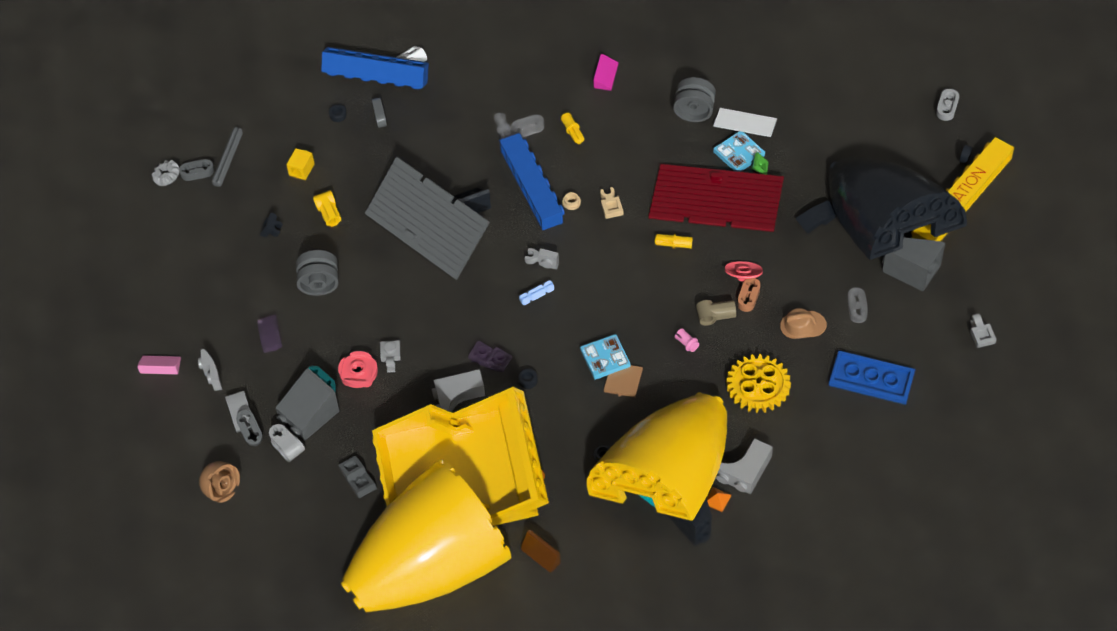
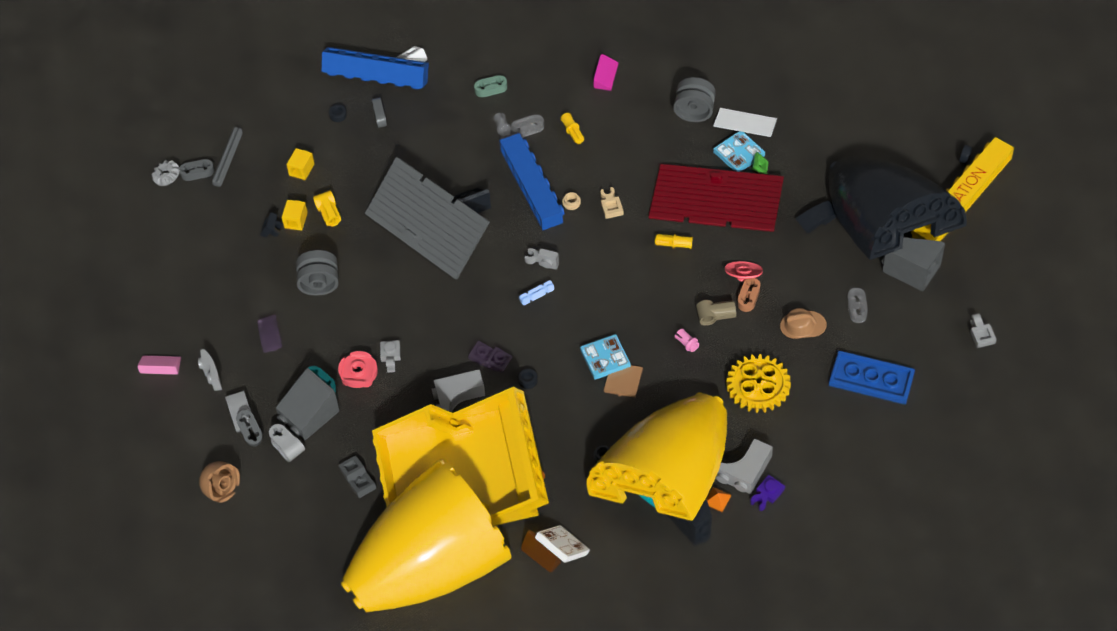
(294, 215): none -> yellow brick
(490, 86): none -> sand green beam
(562, 543): none -> white tile
(769, 491): none -> dark purple plate
(947, 104): light grey plate -> none

